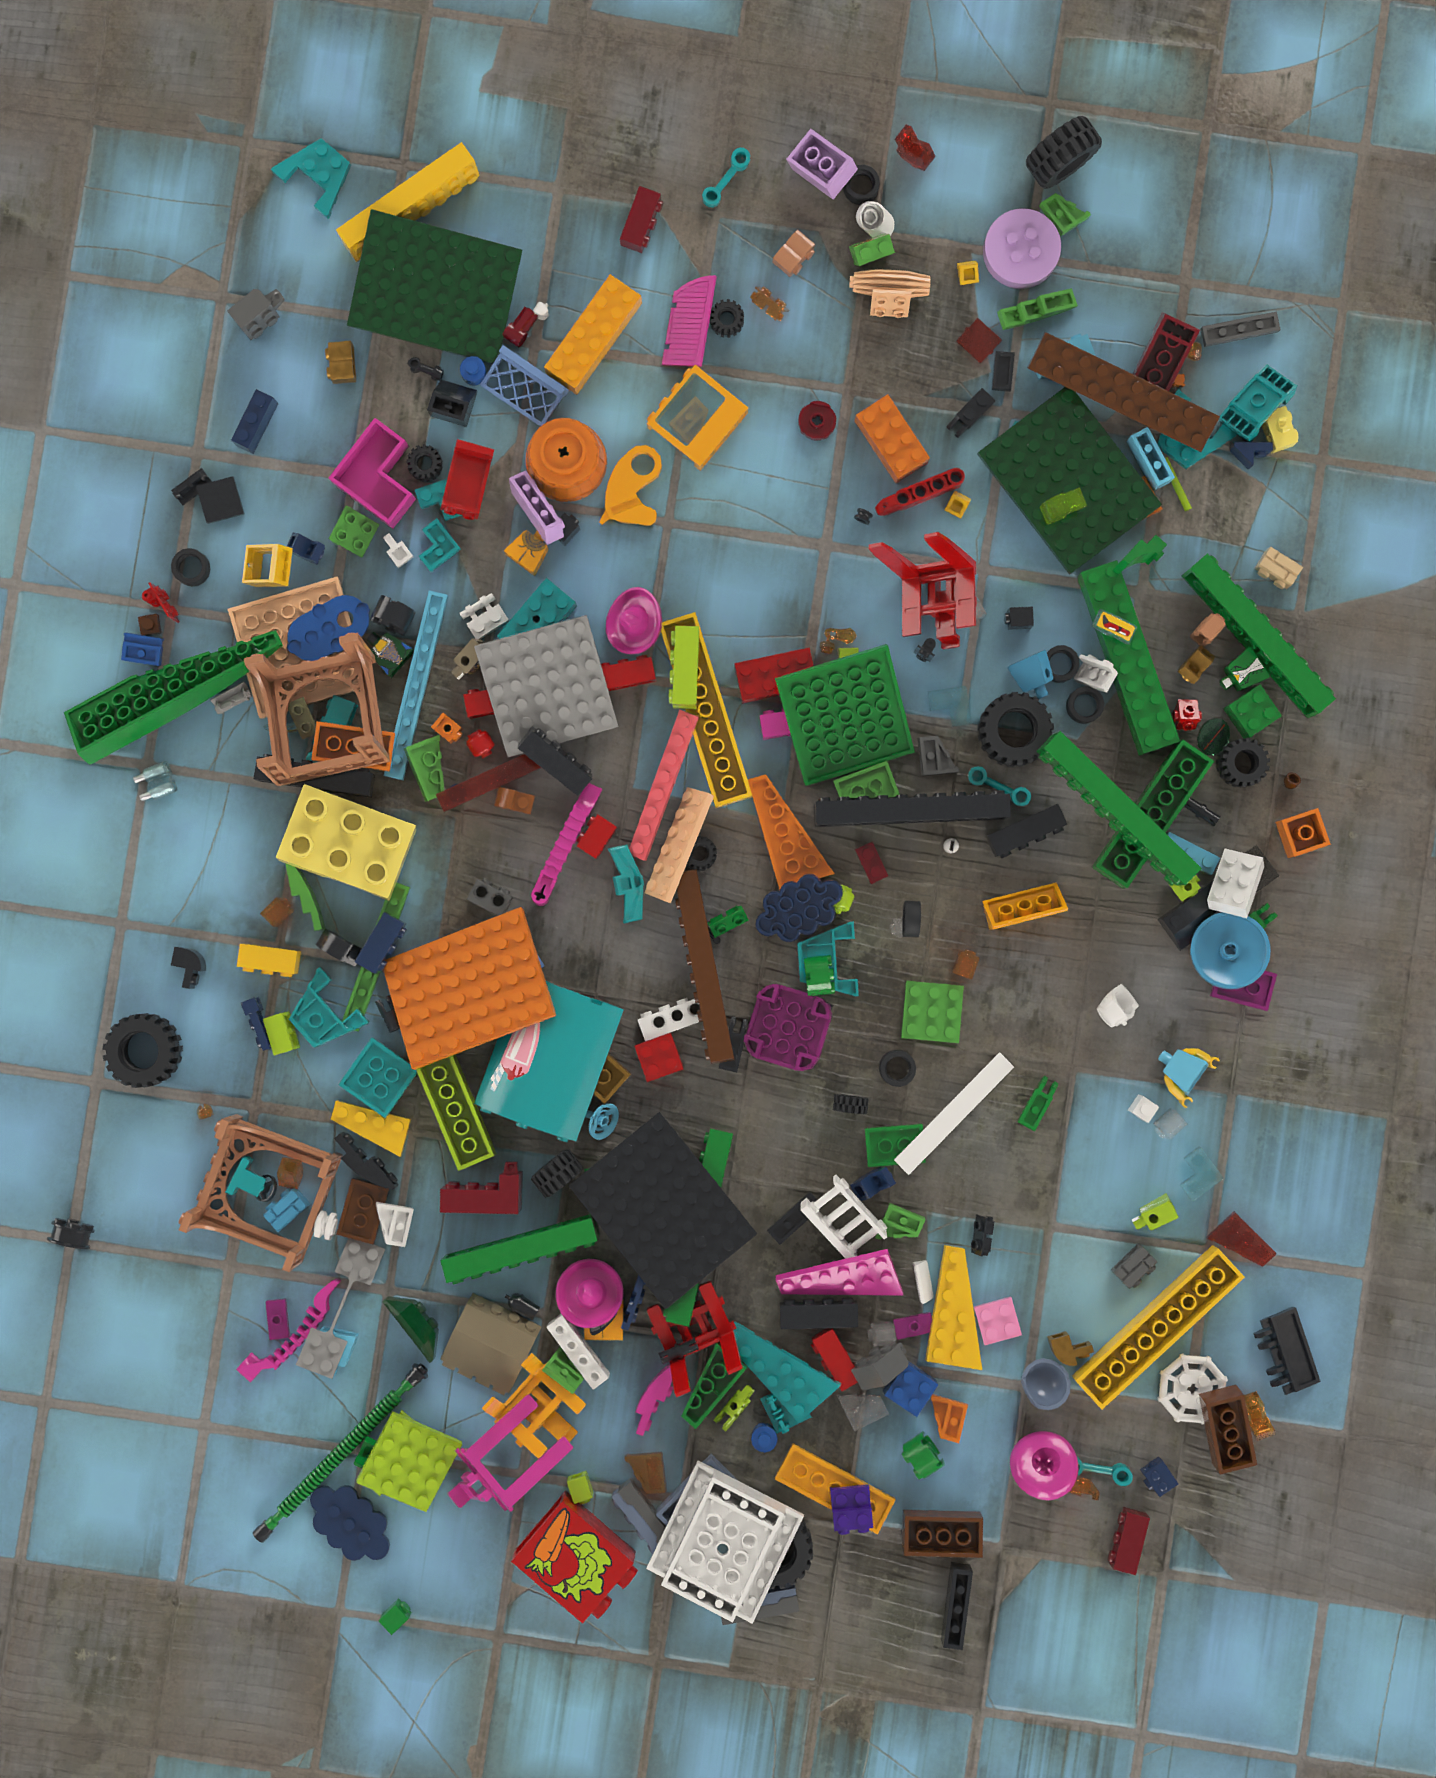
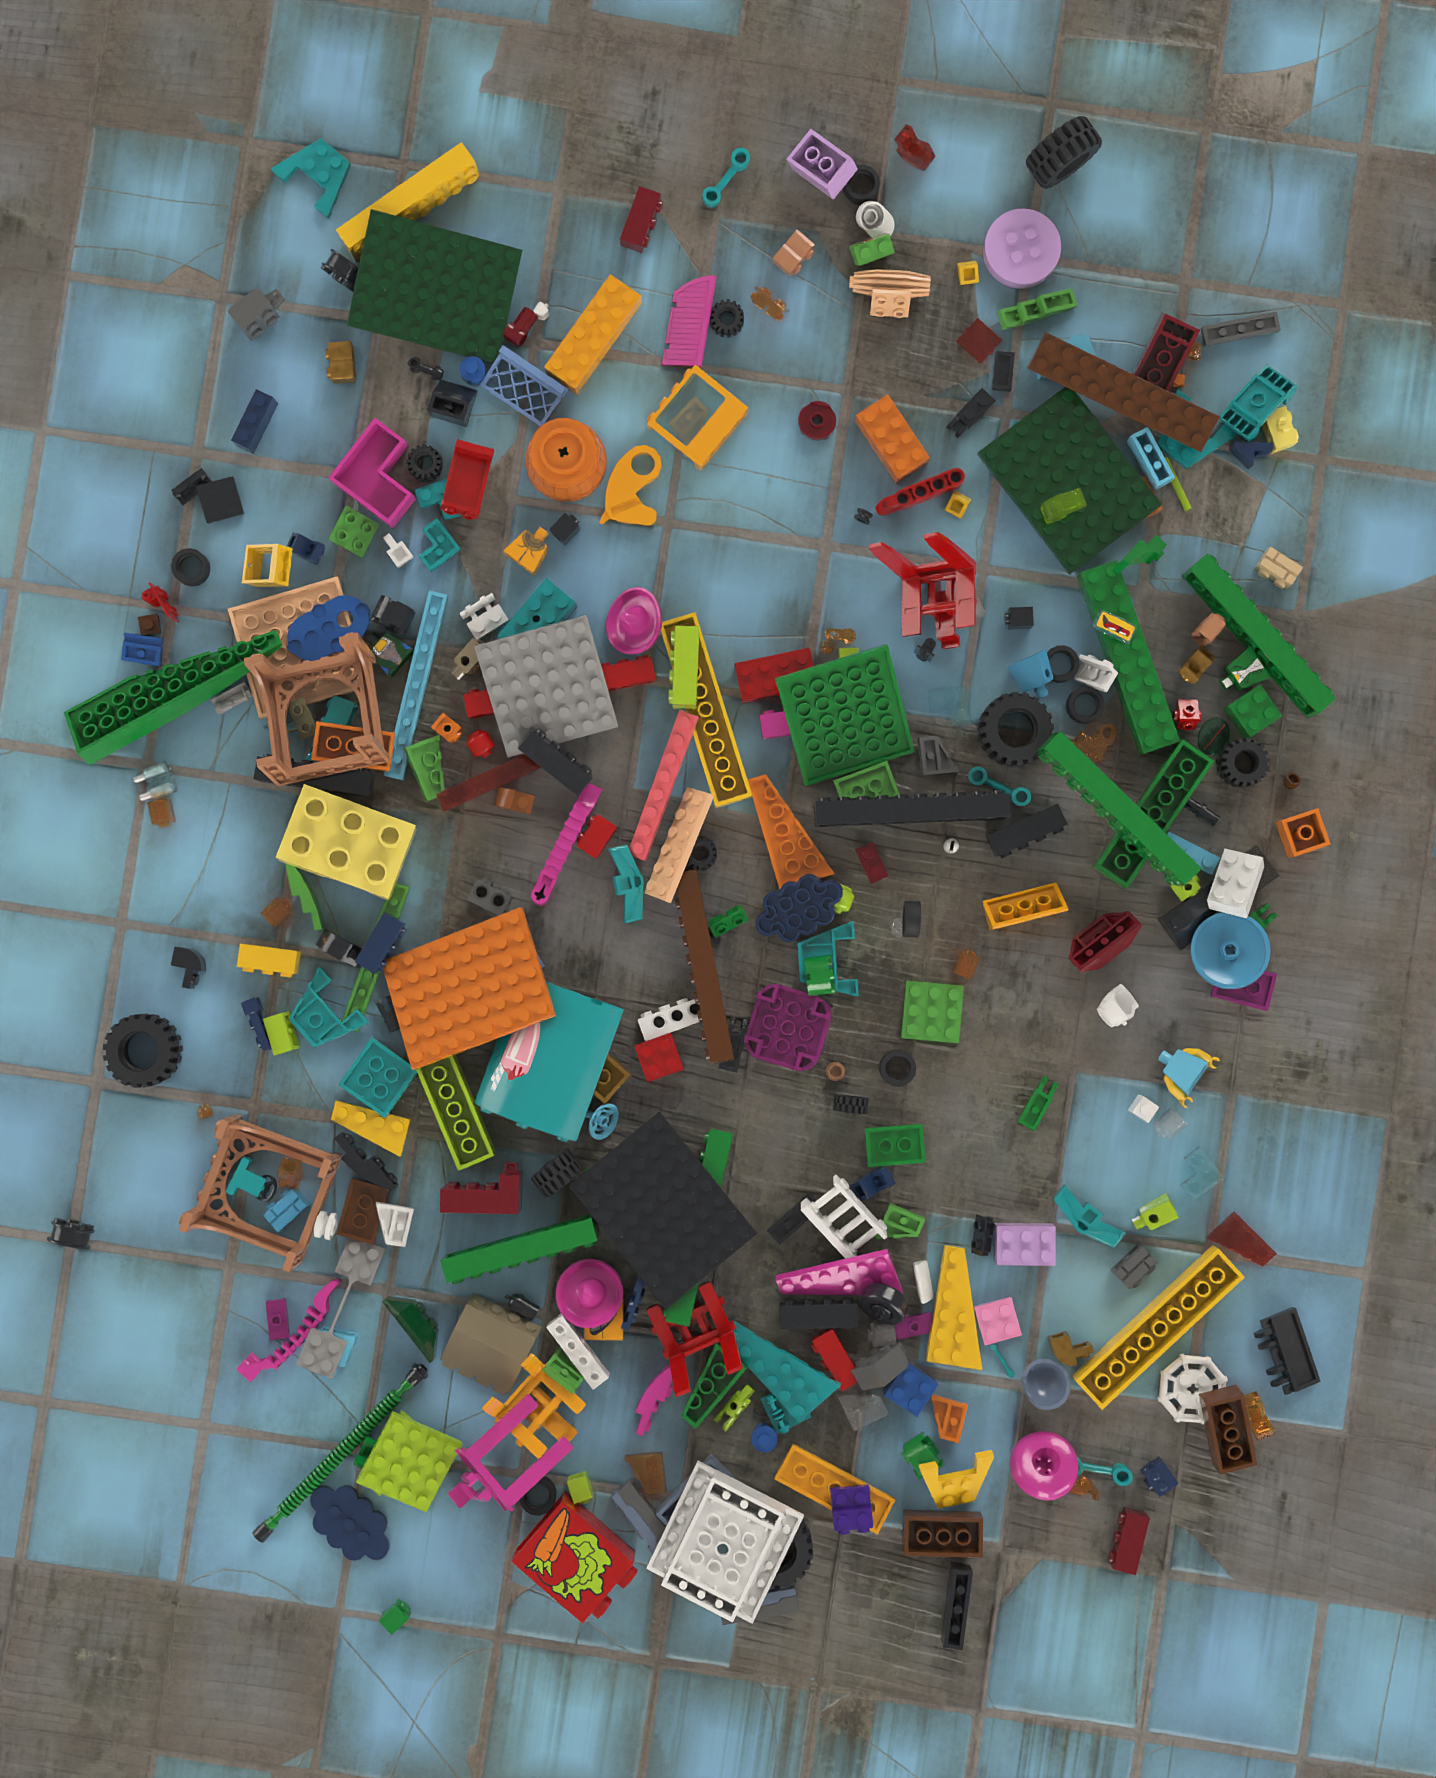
(161, 812): none -> clear orange brick
(342, 269): none -> black wheel
(536, 507): lavender brick -> none
(540, 1510): none -> black tyre
(678, 1351): black pin -> none
(835, 1071): none -> medium nougat plate
(884, 1304): none -> black wheel
(953, 1113): white sticker -> none
(957, 1486): none -> yellow wing
(1010, 1373): none -> teal hinge
(1025, 1244): none -> lavender brick
(1063, 213): bright green wing -> none
(1087, 1218): none -> teal plate
(1096, 747): none -> clear orange piece
(1103, 940): none -> dark red wedge

